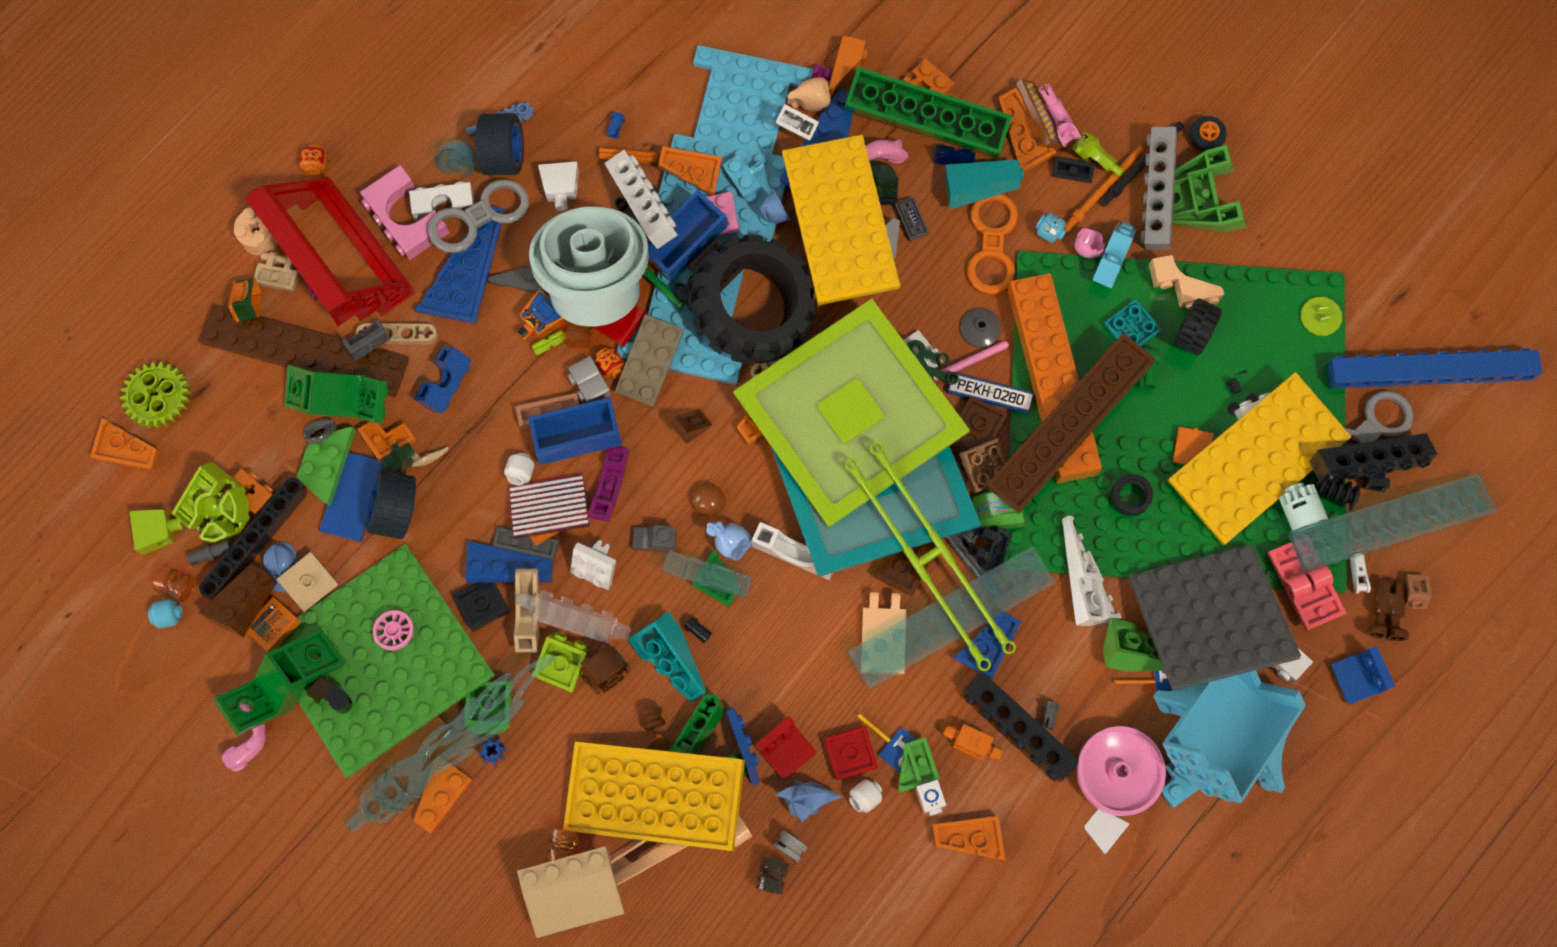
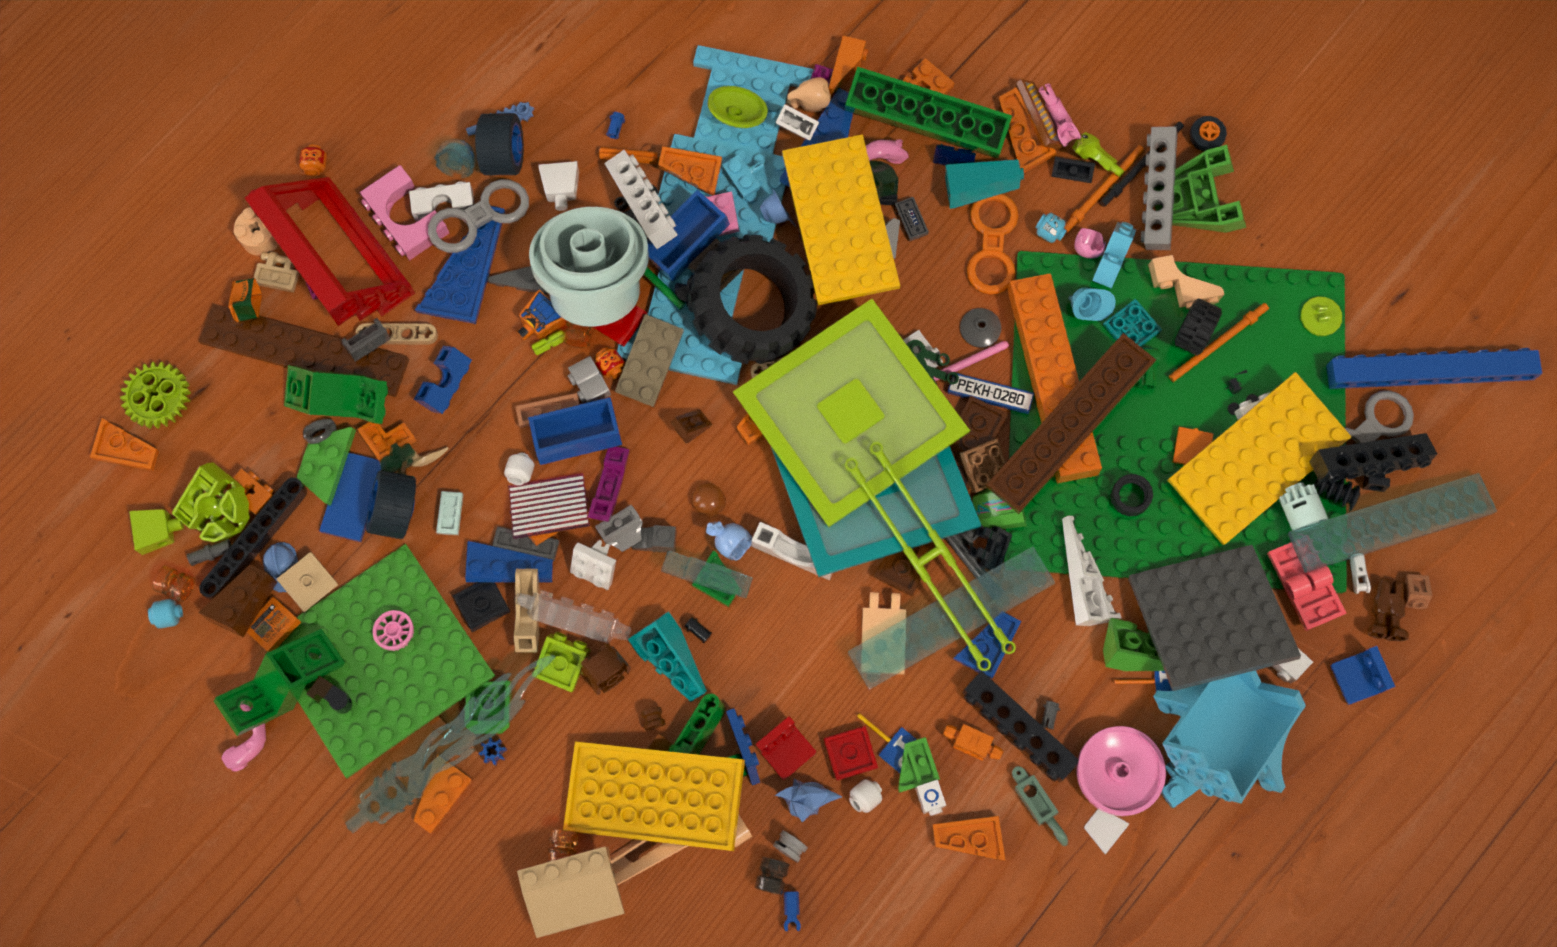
(449, 513): none -> light aqua plate
(622, 529): none -> light grey slope
(737, 107): none -> lime dish
(791, 909): none -> blue bar
(1040, 805): none -> sand green piece
(1092, 304): none -> medium azure piece
(1248, 319): none -> orange bar

